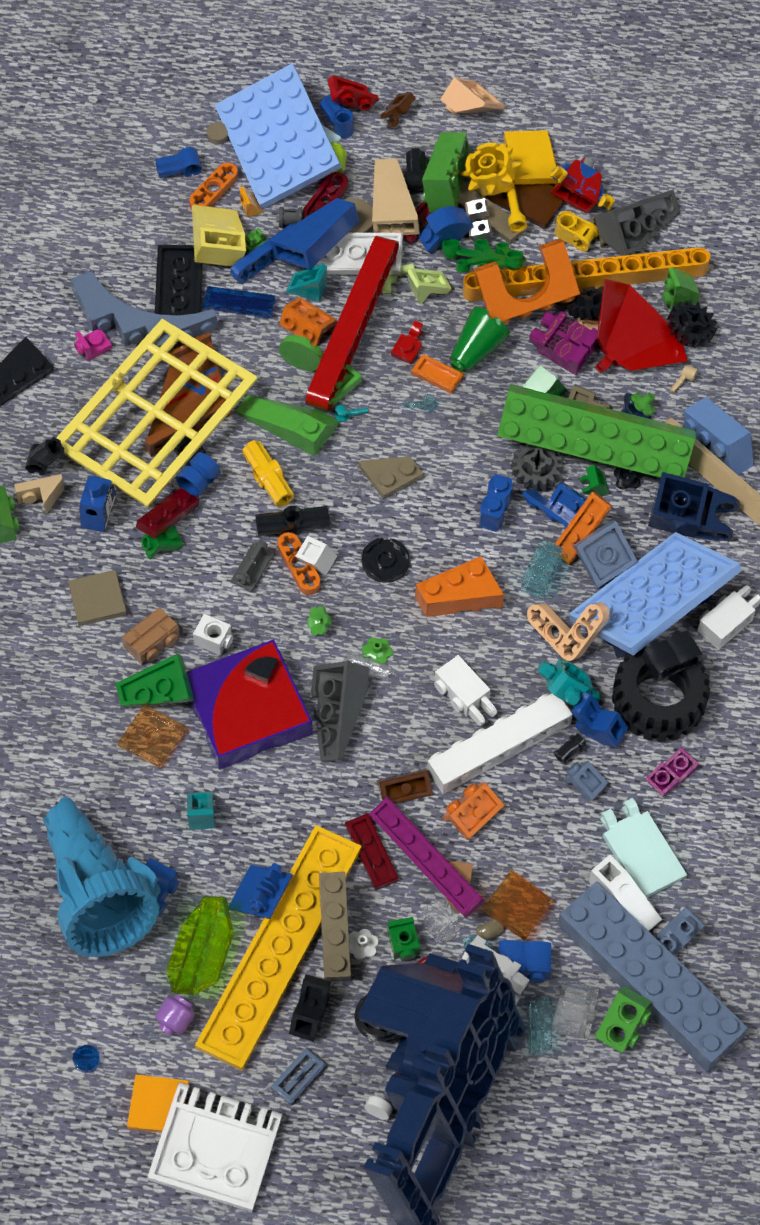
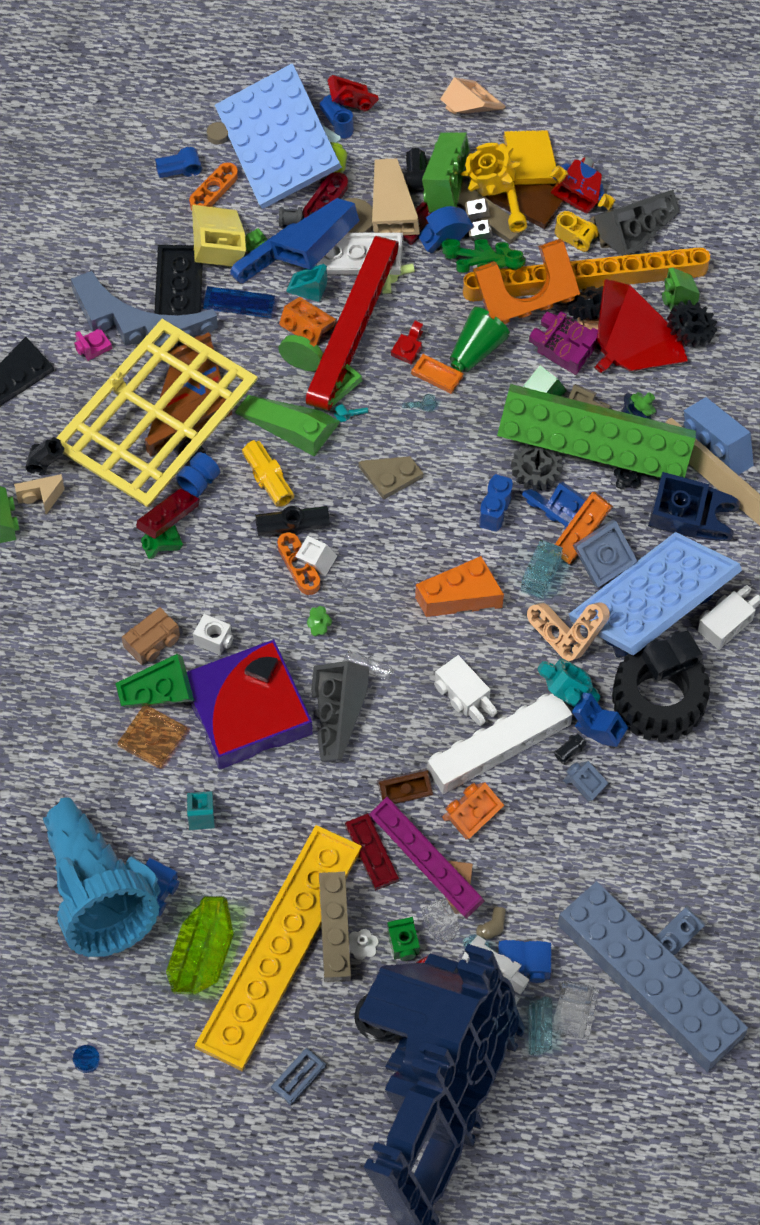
(97, 496): blue torso -> none
(97, 598): dark tan tile -> none
(151, 1102): light orange tile -> none
(174, 1015): medium lavender head -> none
(214, 1151): white hinge -> none
(249, 202): light orange slope -> none
(252, 566): dark grey hinge -> none
(260, 890): blue hinge -> none
(310, 1008): black brick -> none
(377, 649): bright green plant -> none
(378, 1107): white tile -> none
(392, 561): black tile -> none
(397, 106): reddish brown plate -> none
(427, 281): yellowish green slope -> none
(517, 905): clear orange tile -> none
(596, 481): green tile -> none
(620, 1017): bright green brick -> none
(625, 891): white slope -> none
(642, 849): light aqua tile -> none
(672, 772): magenta slope -> none
(688, 373): tan hand -> none

